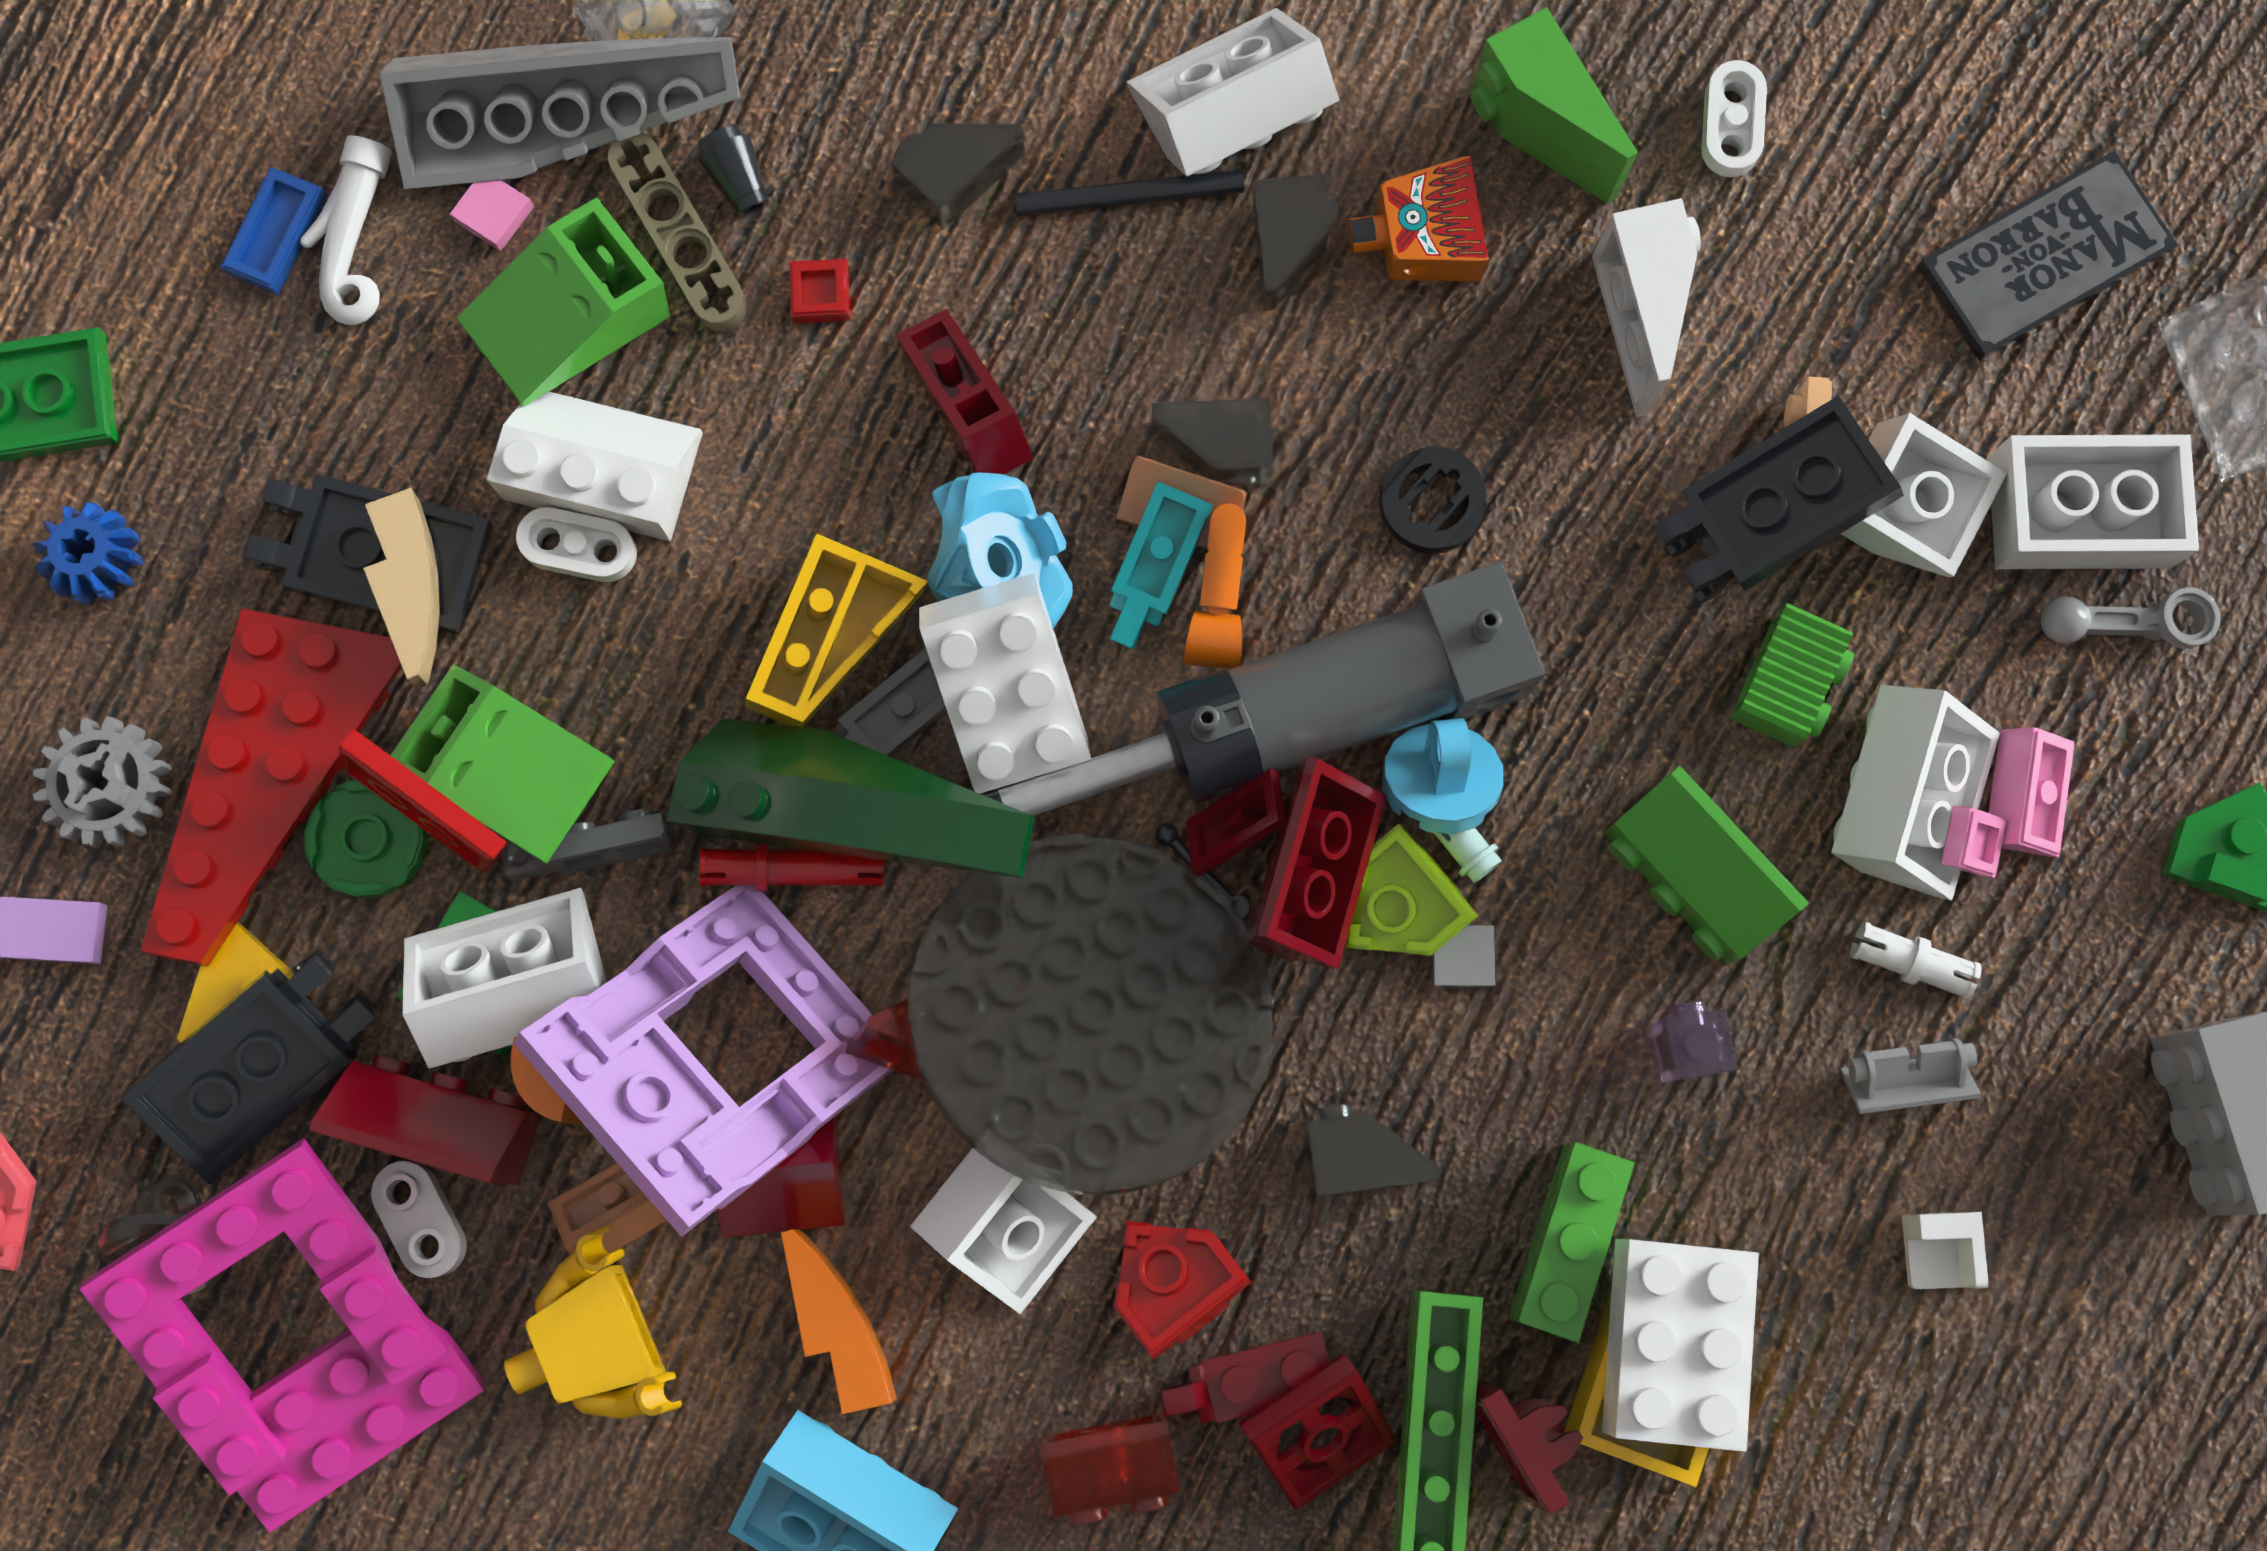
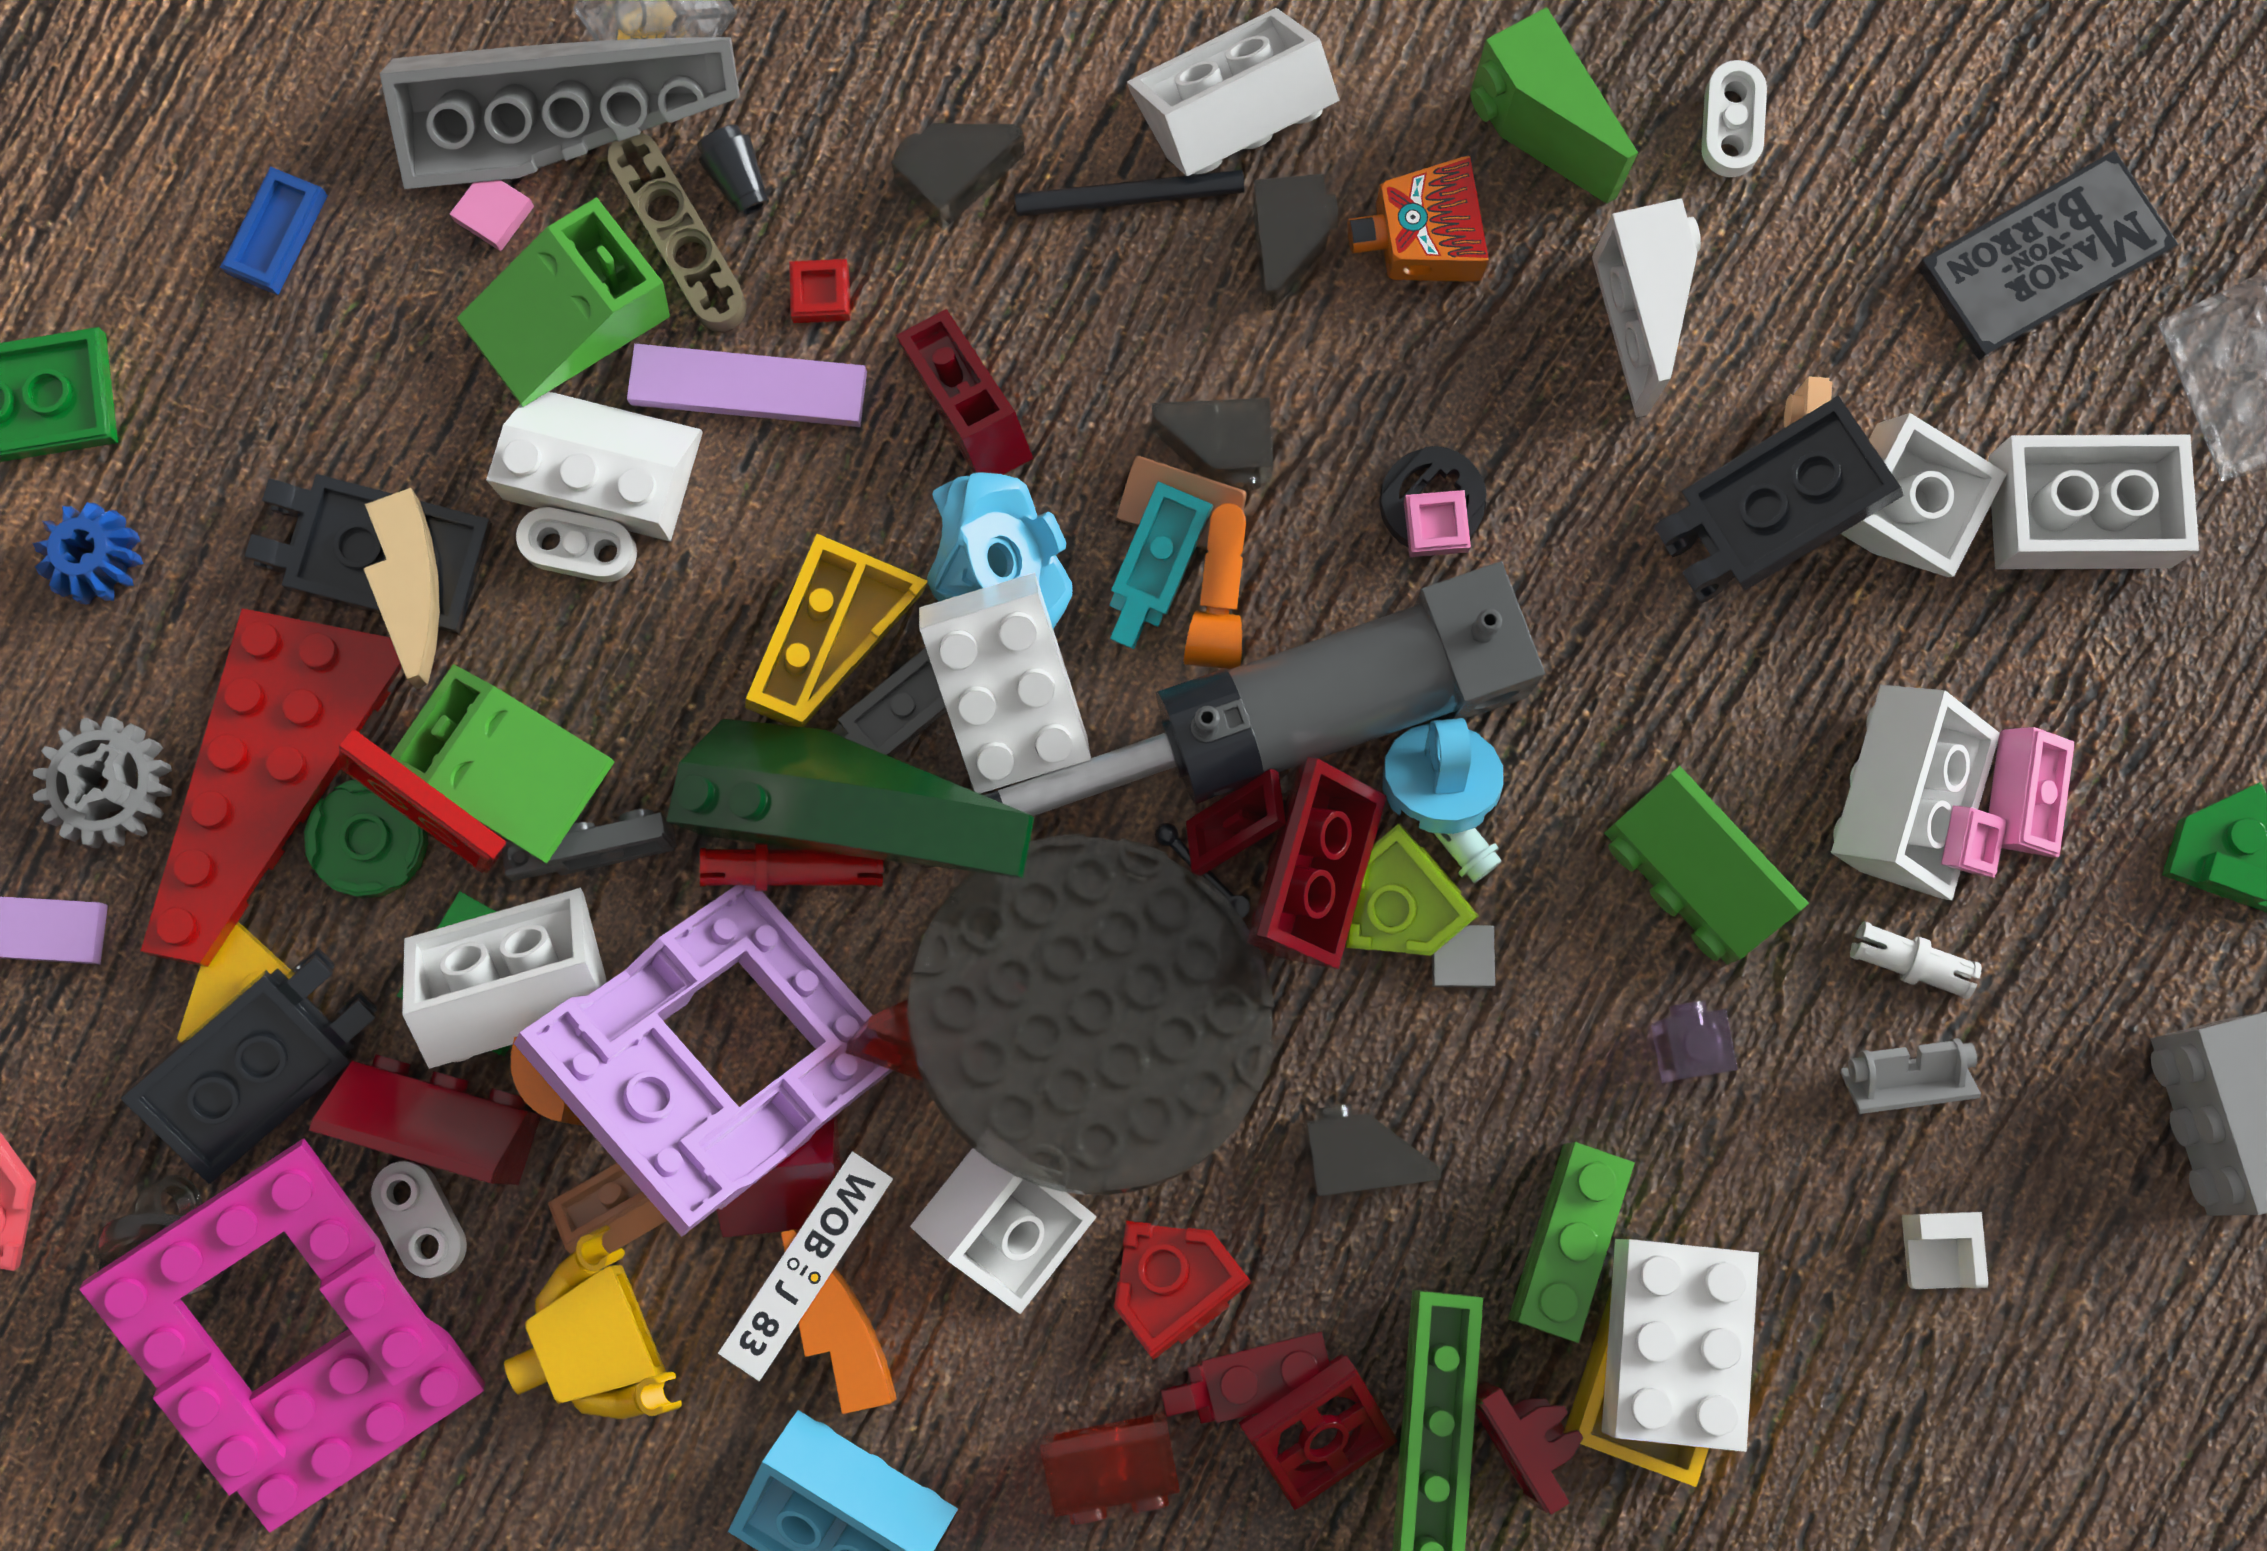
(342, 220): white plant -> none
(747, 385): none -> lavender tile
(805, 1266): none -> white sticker
(1437, 523): none -> bright pink tile
(1793, 676): bright green brick -> none
(2069, 619): light grey piece -> none

